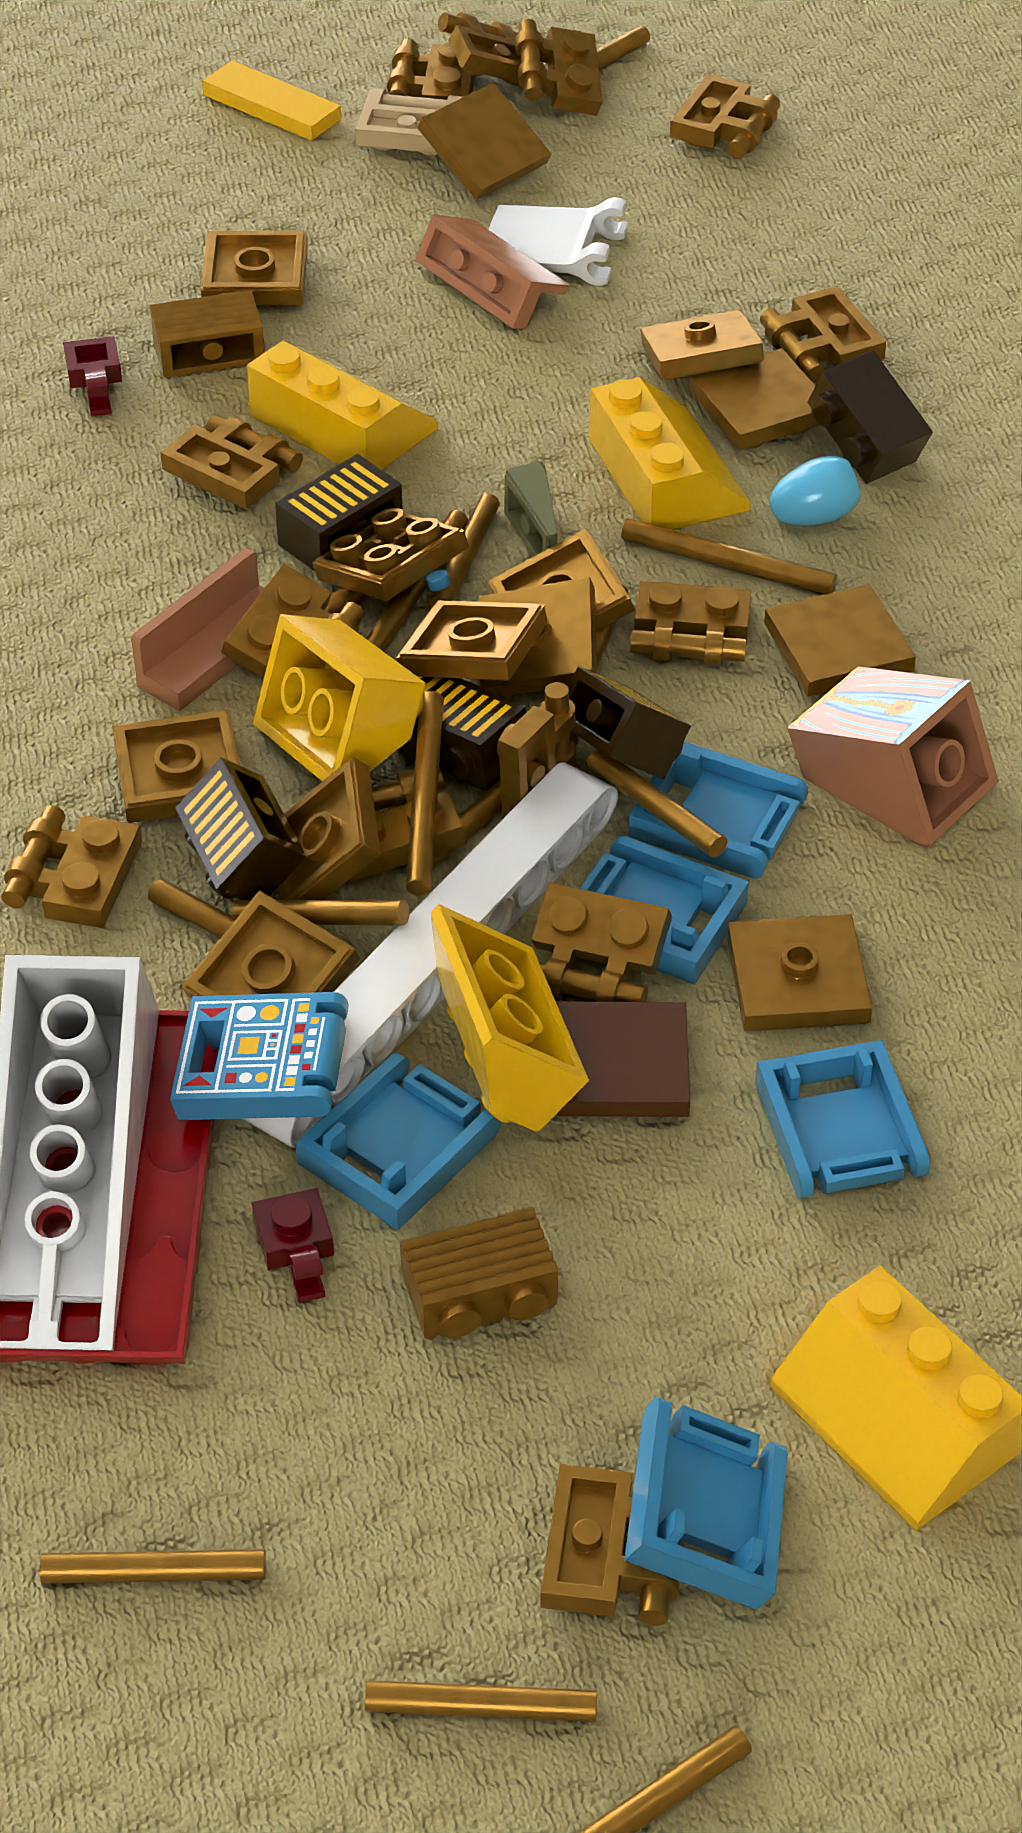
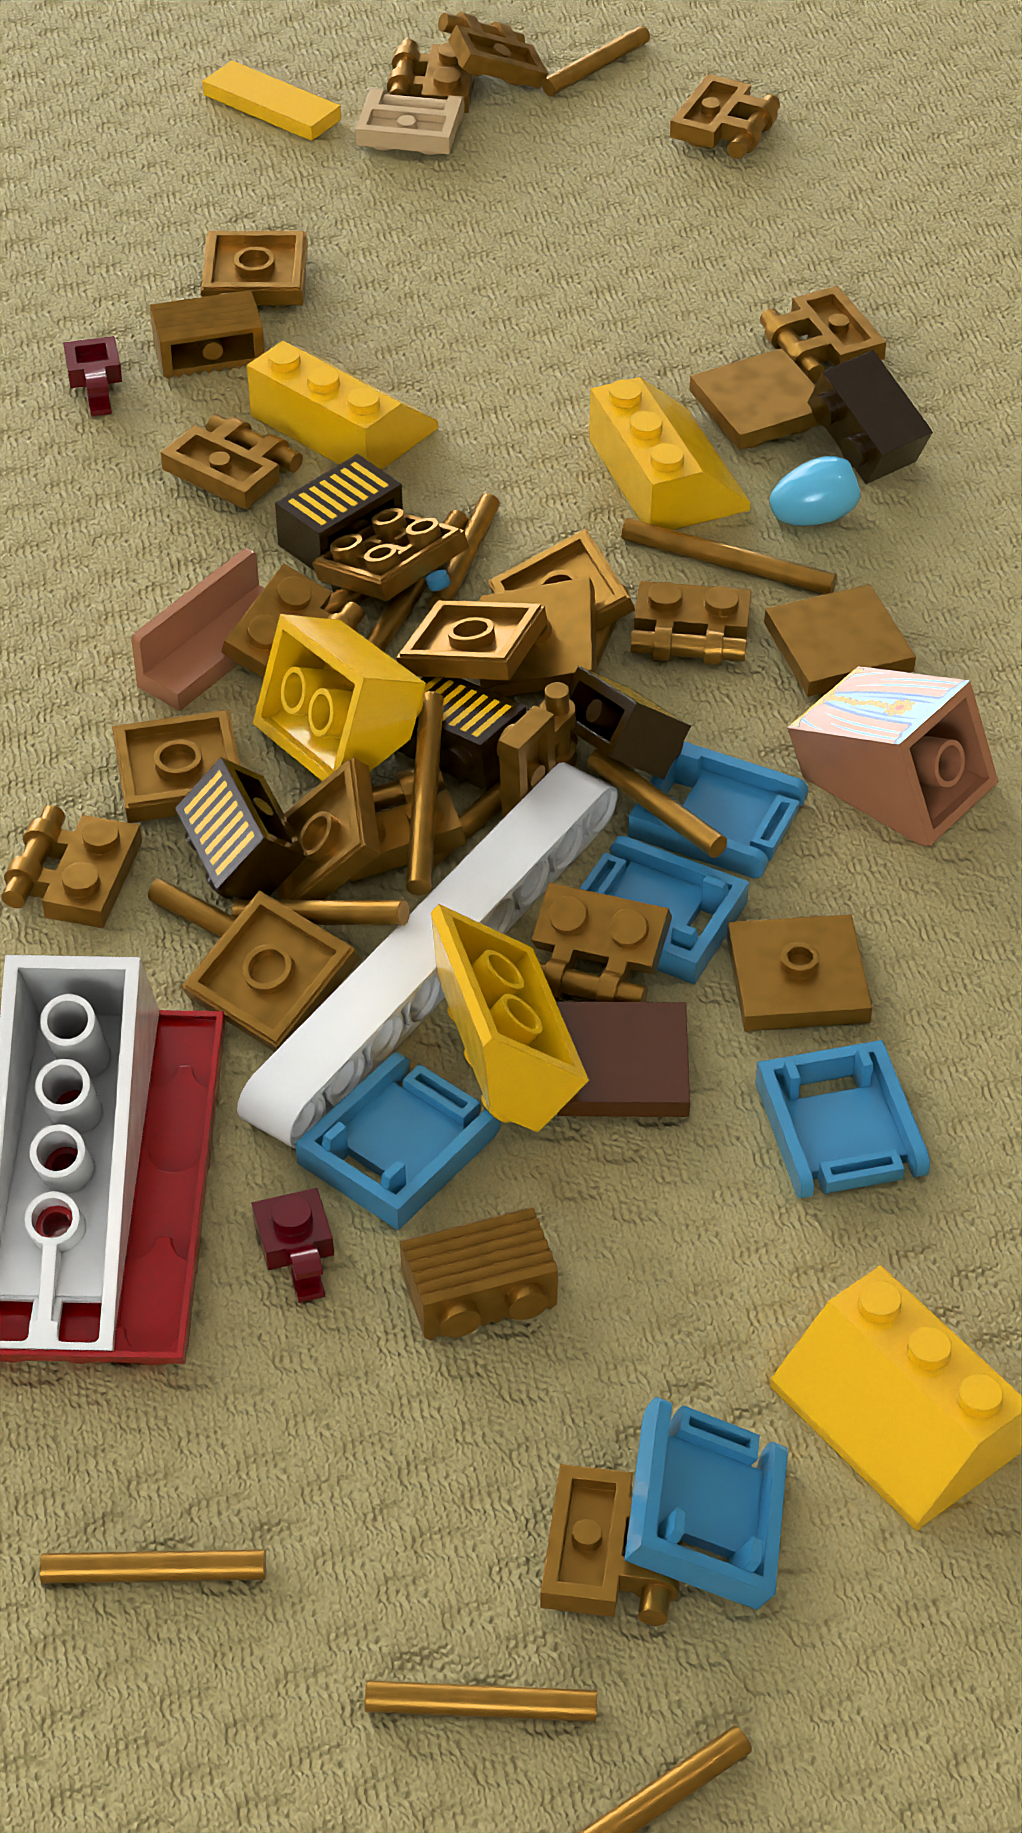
(264, 1058): dark azure container -> none
(484, 141): pearl gold tile -> none
(486, 269): nougat panel -> none
(530, 506): olive slope -> none
(563, 236): white flag -> none
(571, 70): pearl gold plate -> none
(702, 344): plate -> none

